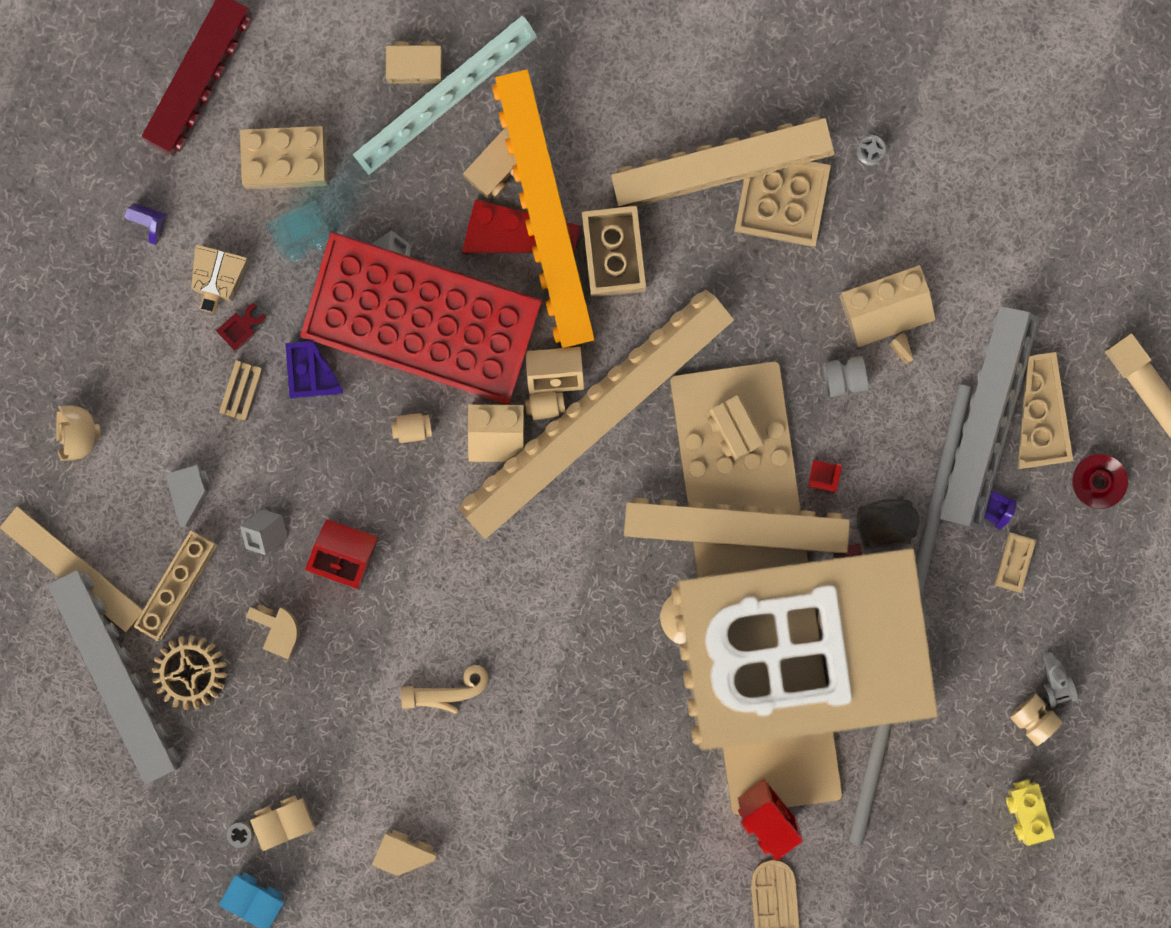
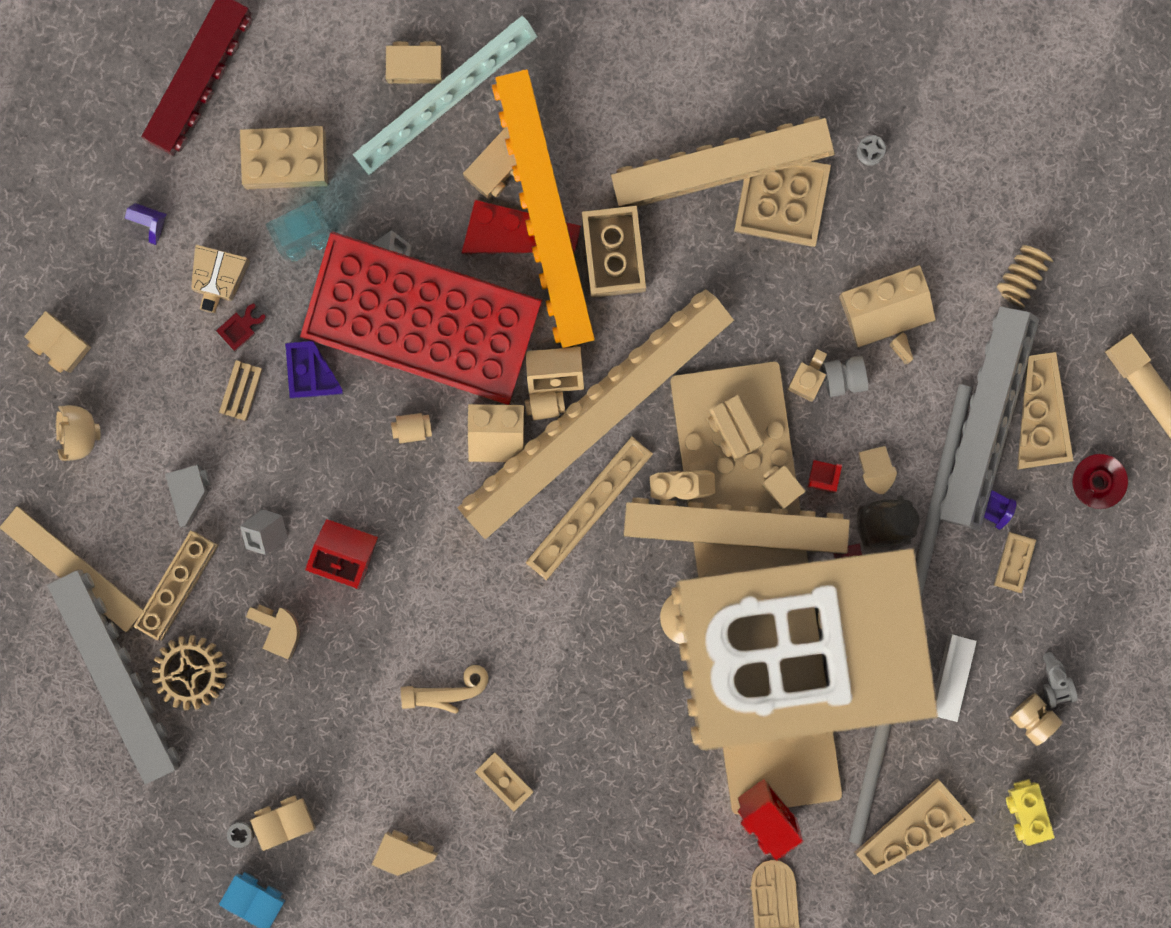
(57, 342): none -> tan brick
(504, 781): none -> tan plate
(589, 508): none -> tan tile
(682, 485): none -> tan brick
(782, 486): none -> tan brick
(808, 378): none -> tan brick
(877, 469): none -> tan tile
(921, 822): none -> tan wing
(953, 676): none -> white panel
(1023, 274): none -> tan piece

